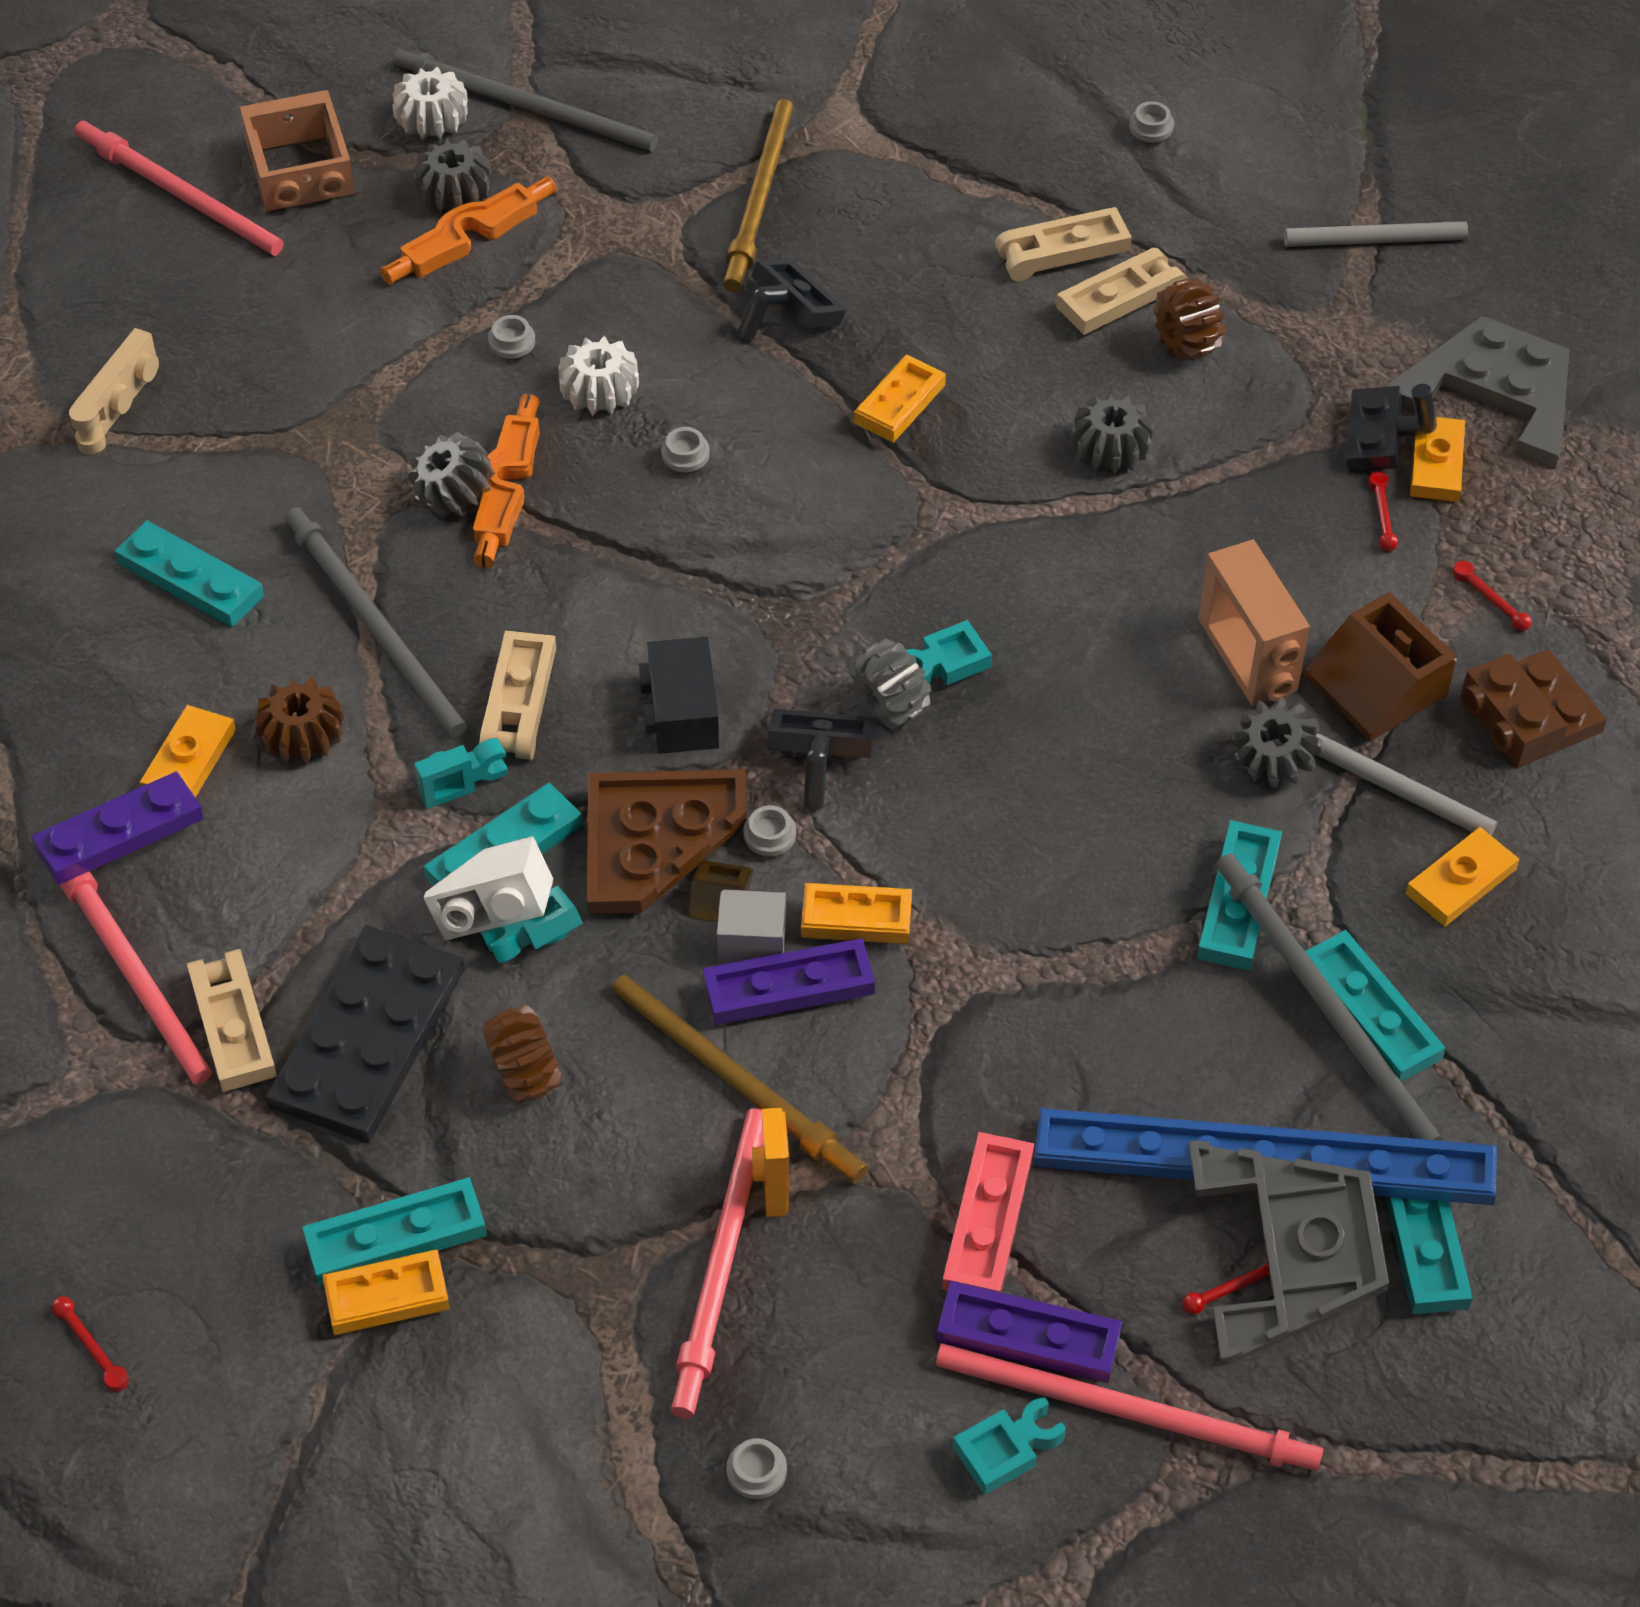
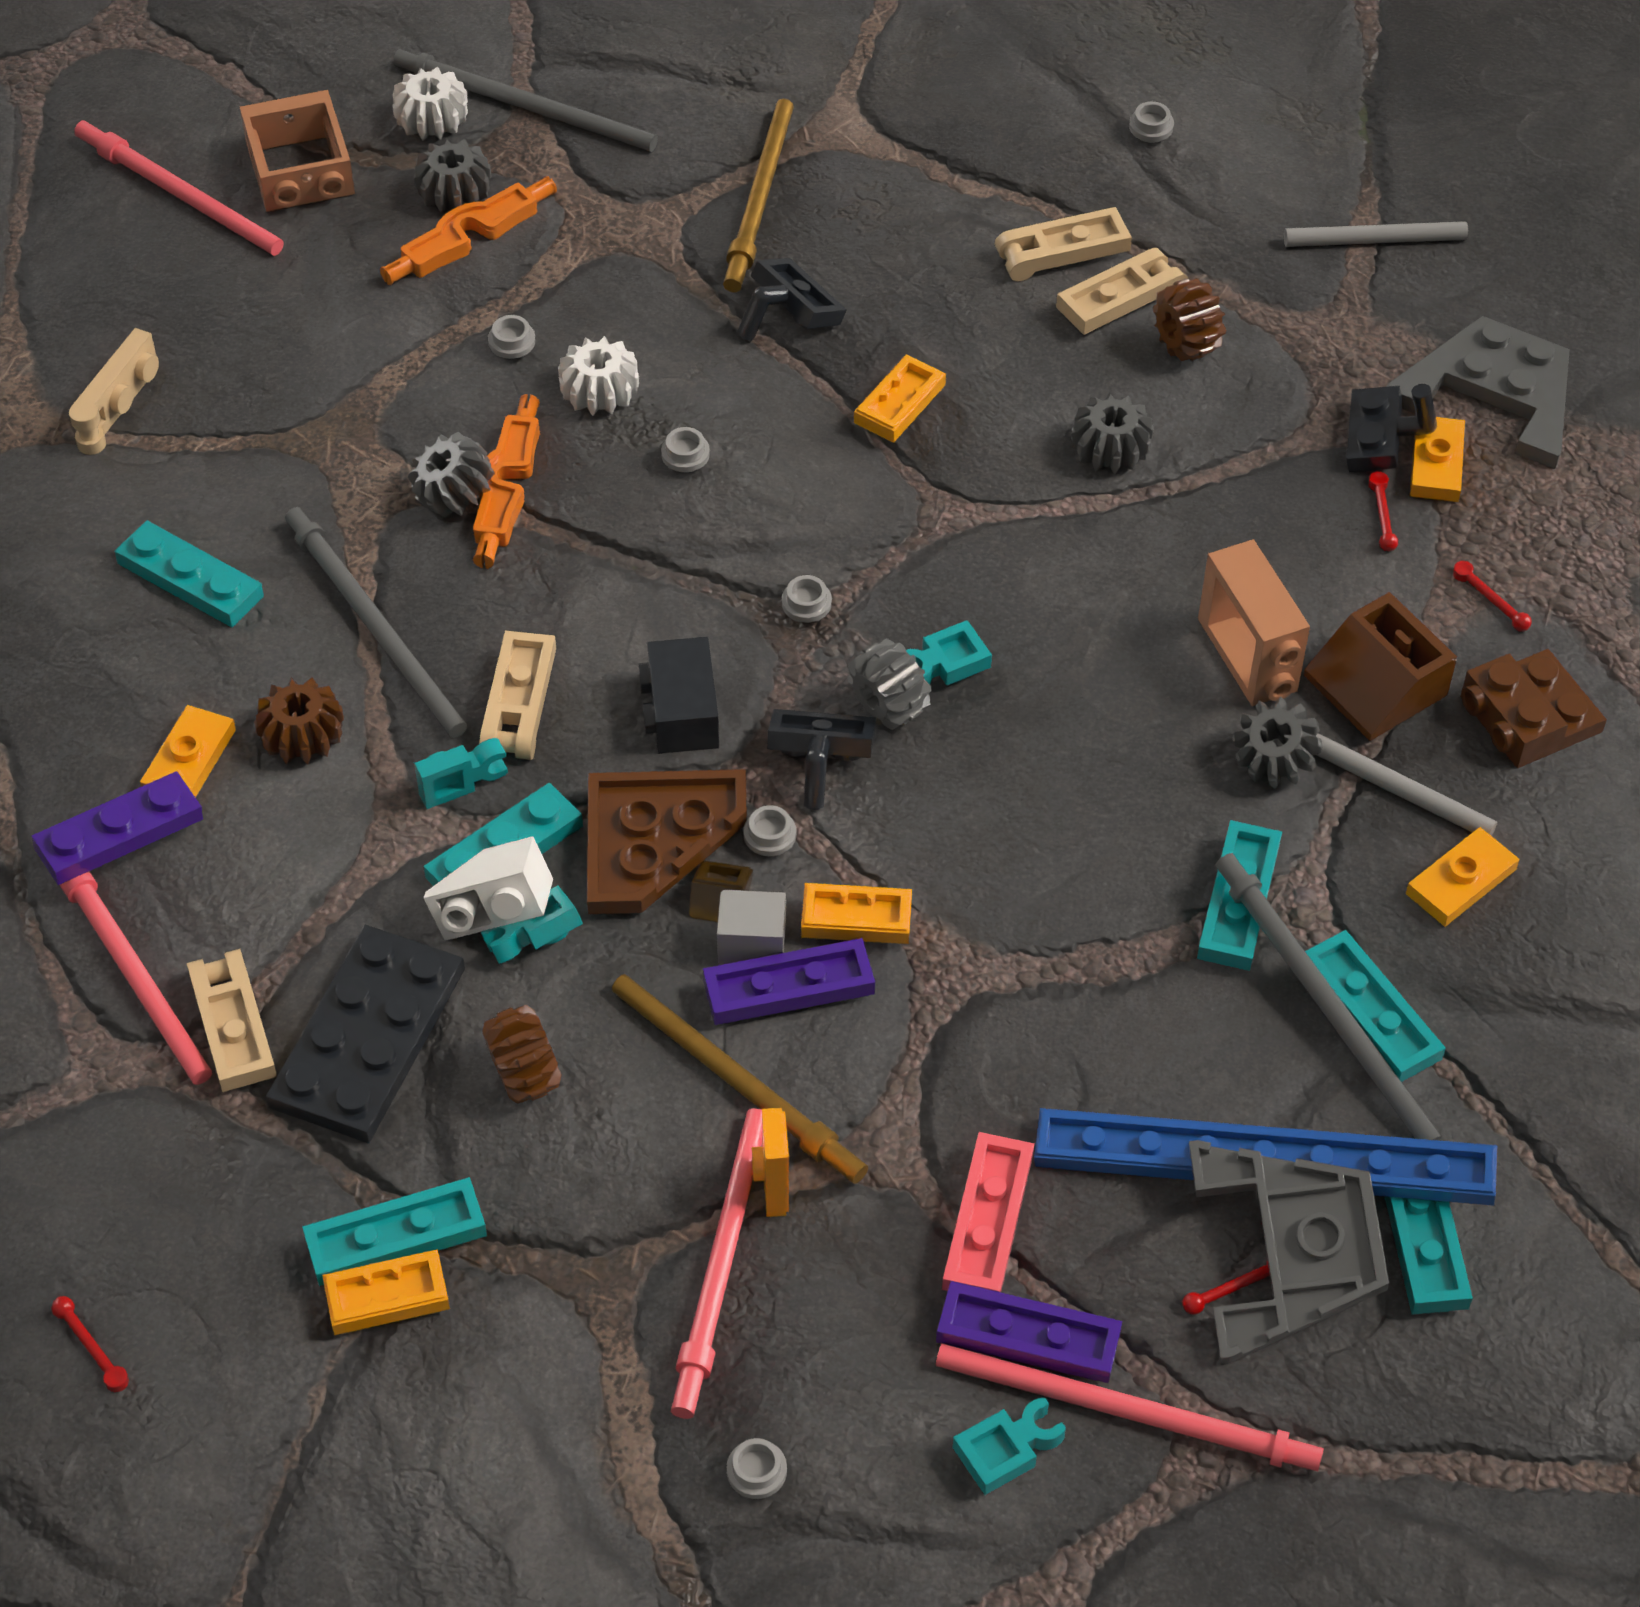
(806, 599): none -> light grey plate

